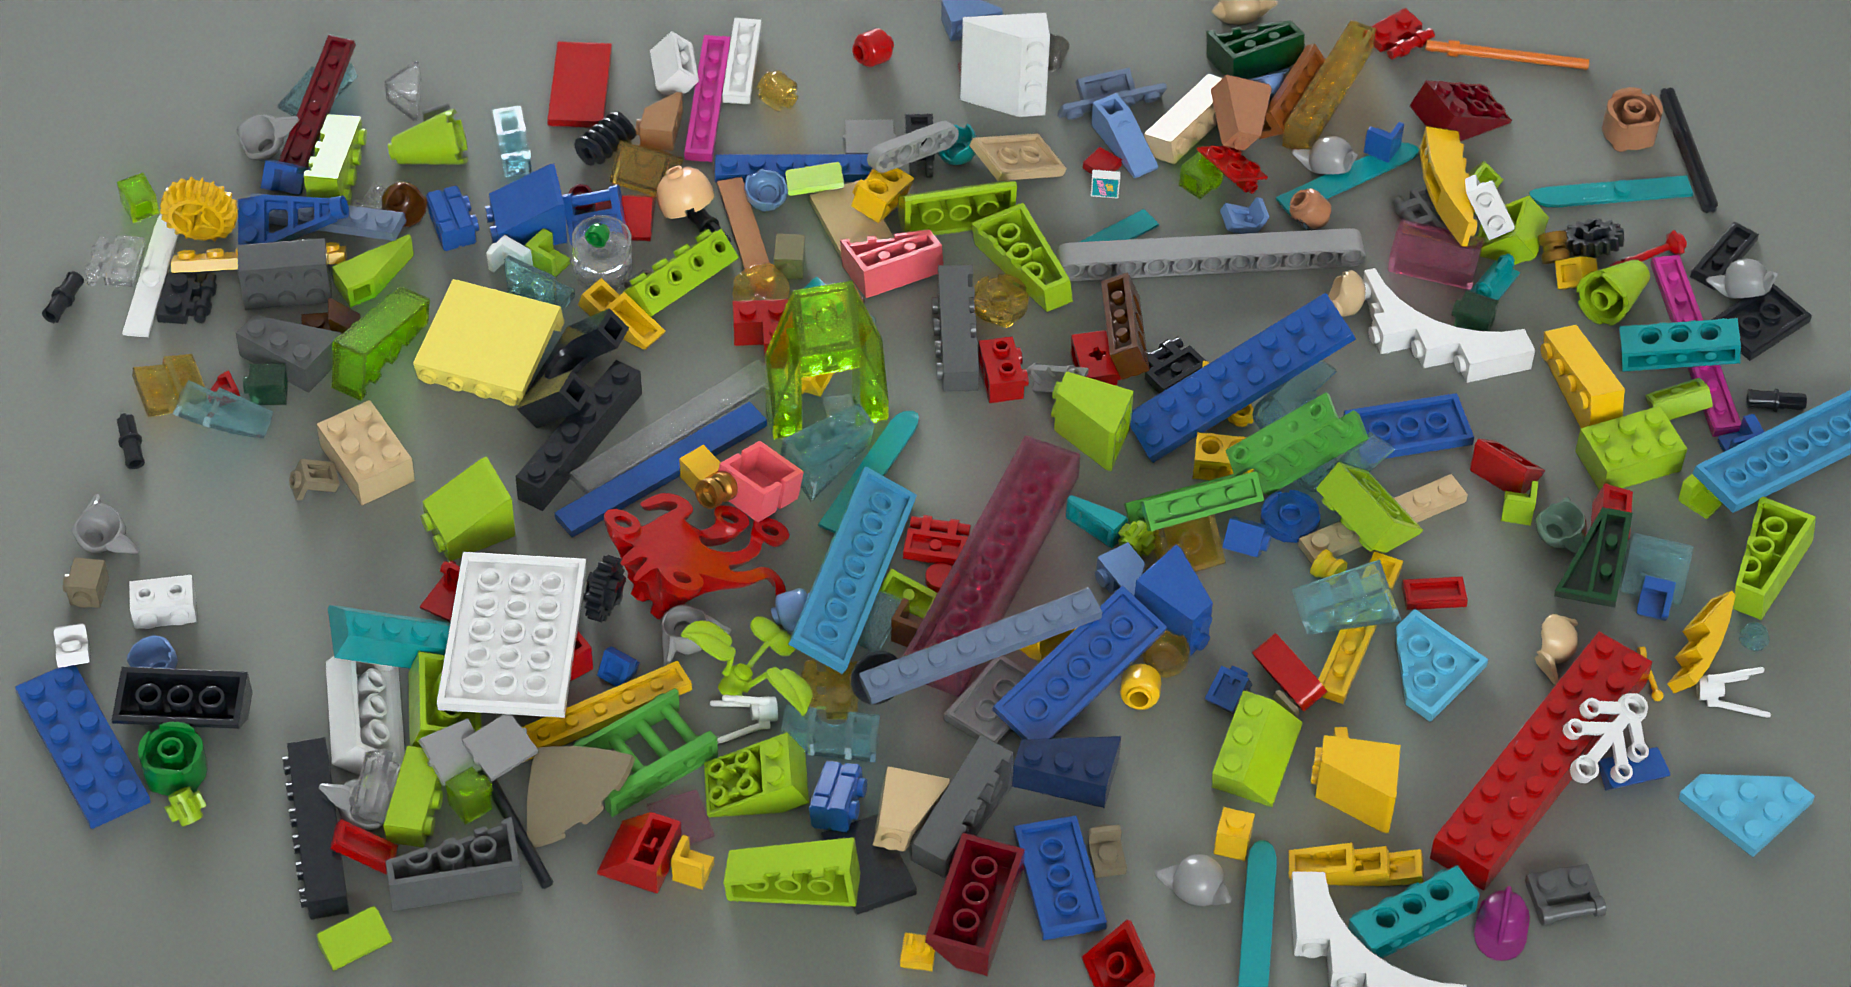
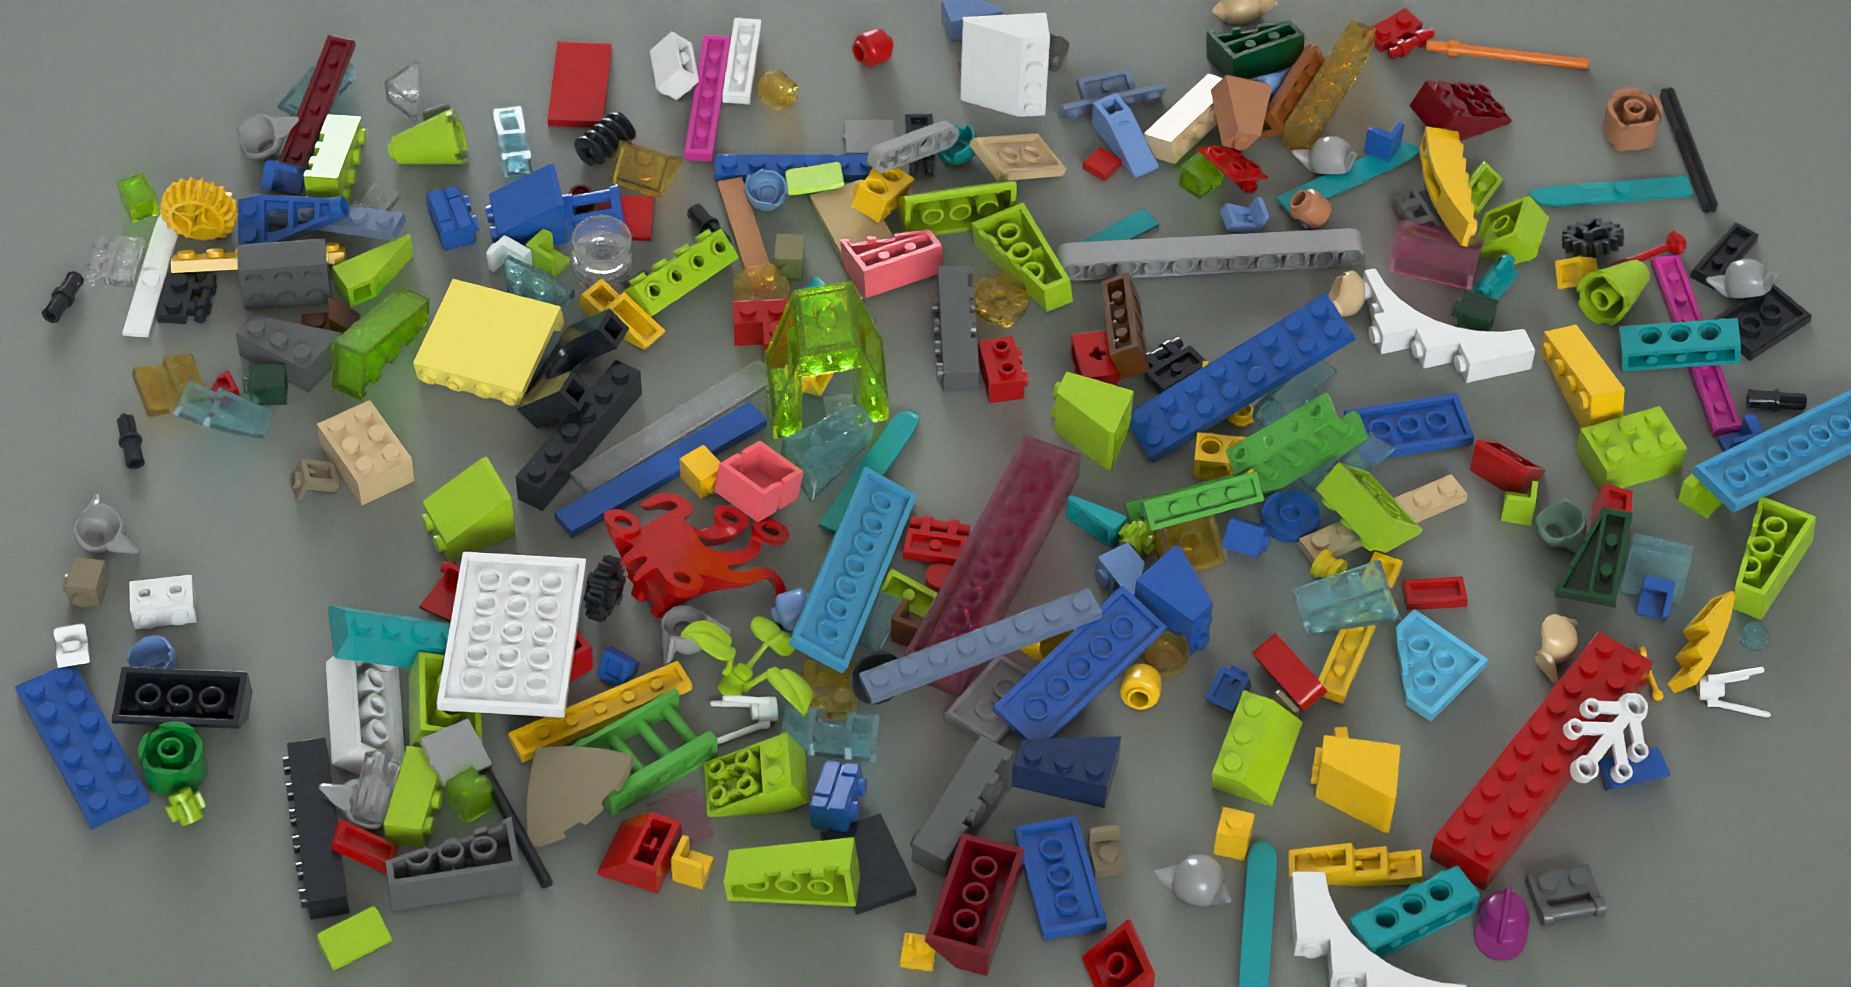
(407, 199): reddish brown hair -> none
(500, 746): light grey piece -> none
(597, 235): green hinge -> none
(661, 123): medium nougat slope -> none
(683, 190): light nougat cylinder -> none
(715, 490): pearl gold wheel -> none
(905, 806): tan slope -> none
(1047, 375): light grey hinge -> none
(1105, 184): tile -> none
(1489, 207): white bracket -> none
(1553, 246): pearl gold wheel -> none
(1681, 398): lime slope -> none
(1747, 806): medium azure plate -> none

